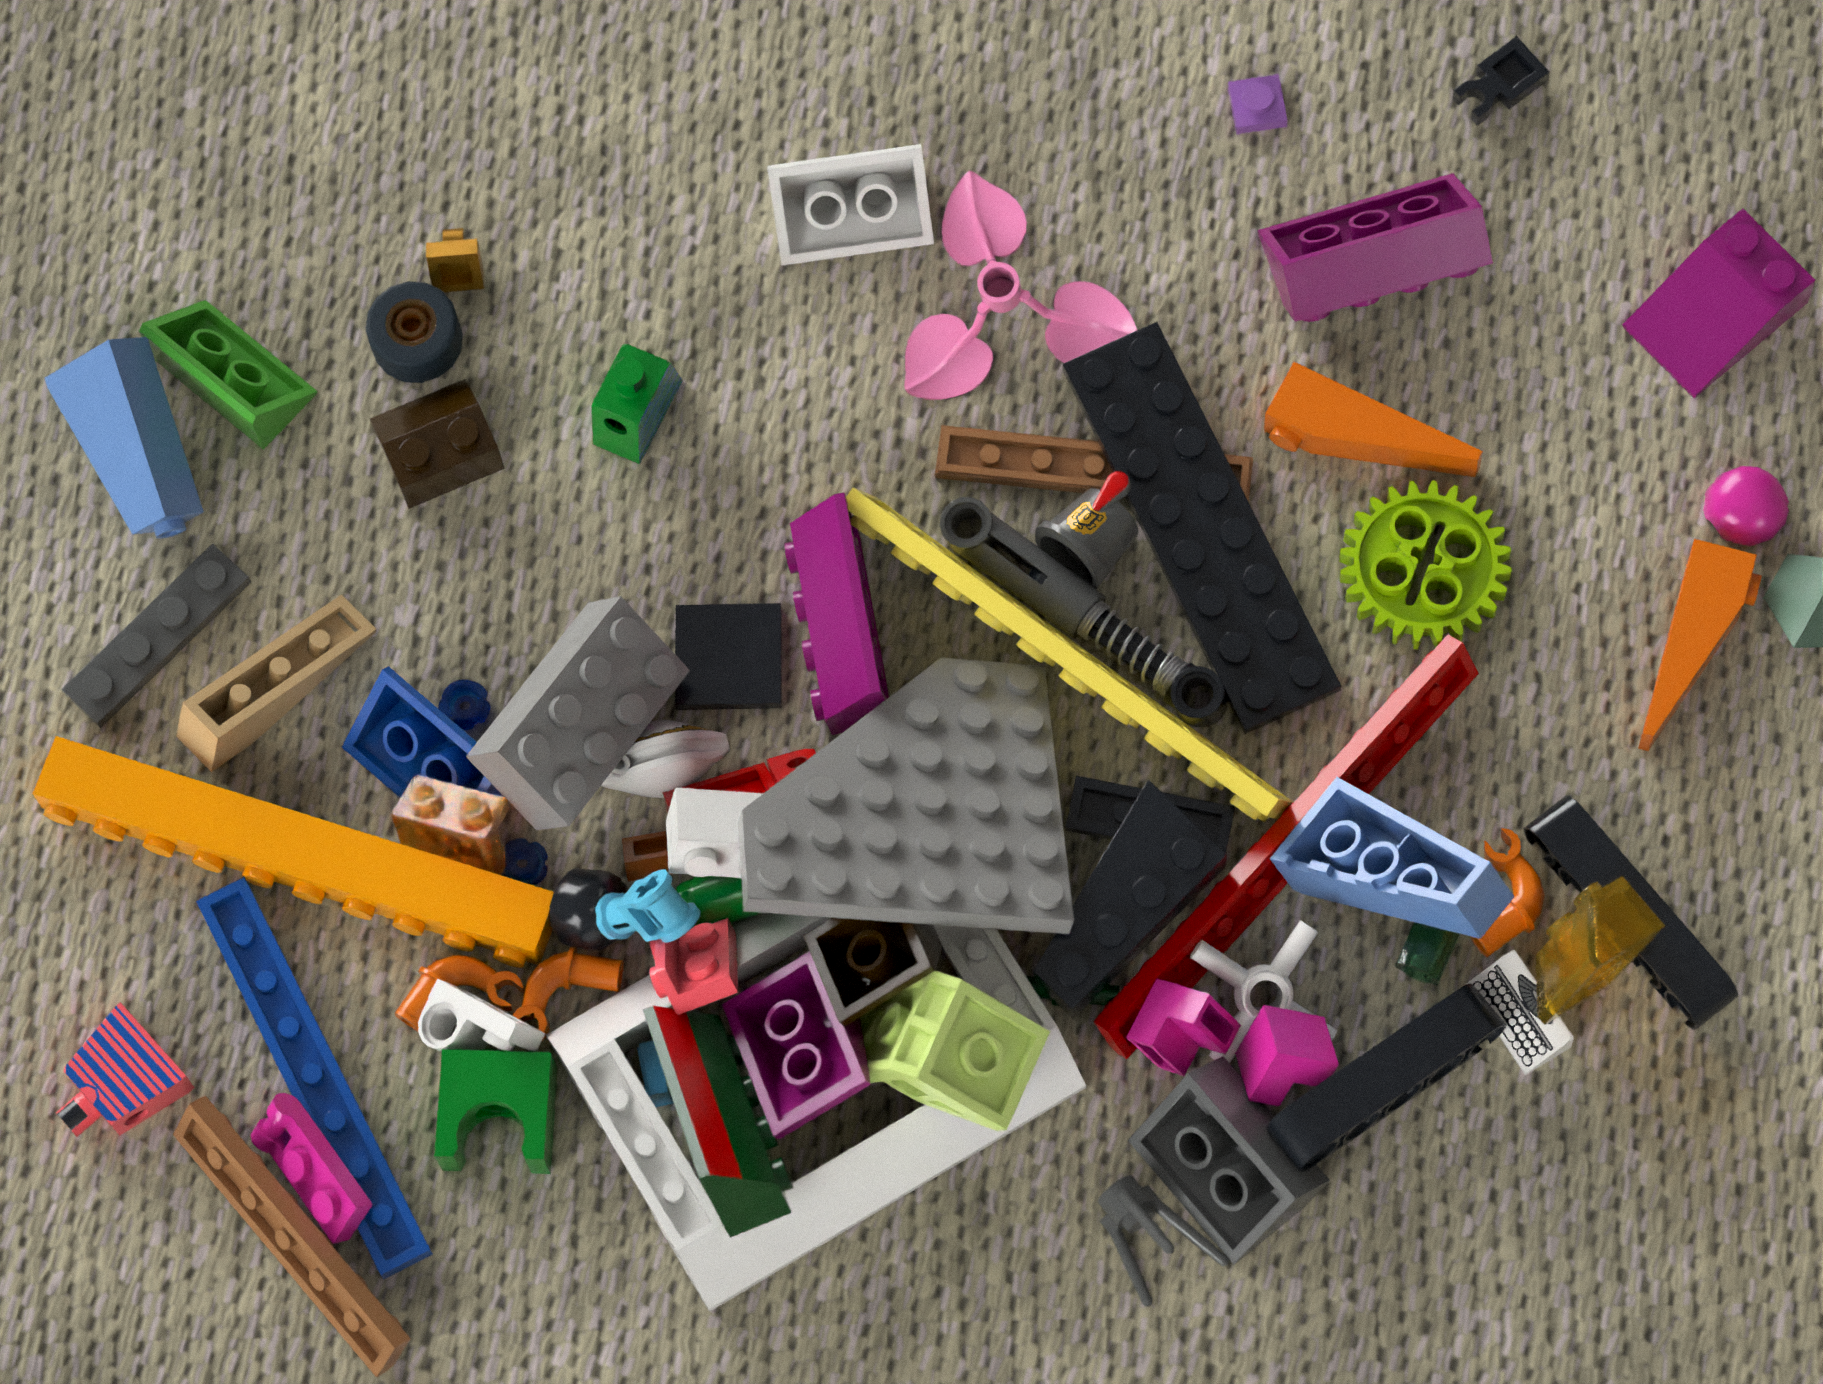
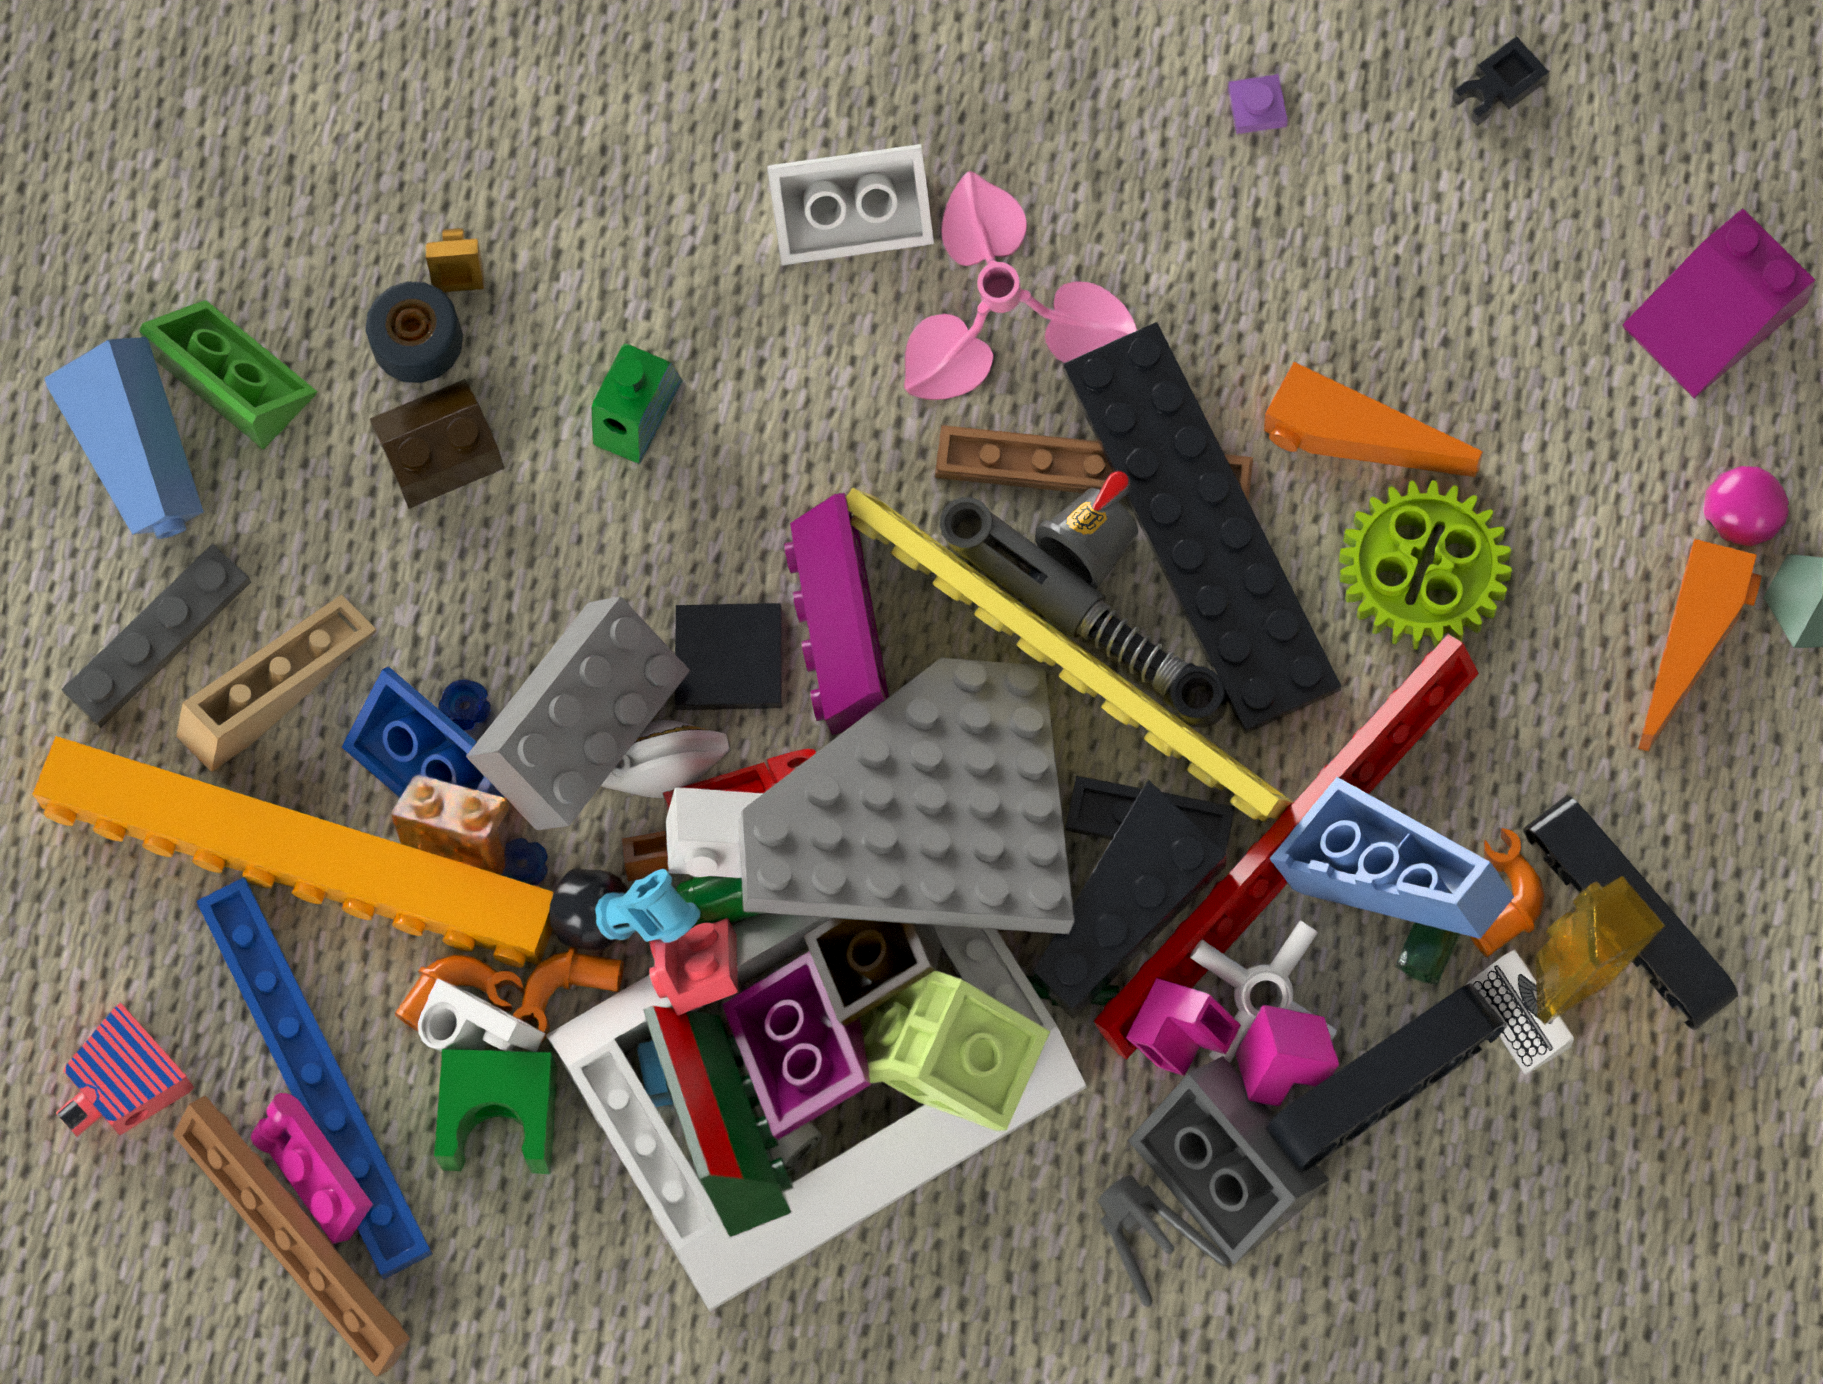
(796, 1145): none -> white tile
(1376, 247): magenta slope -> none

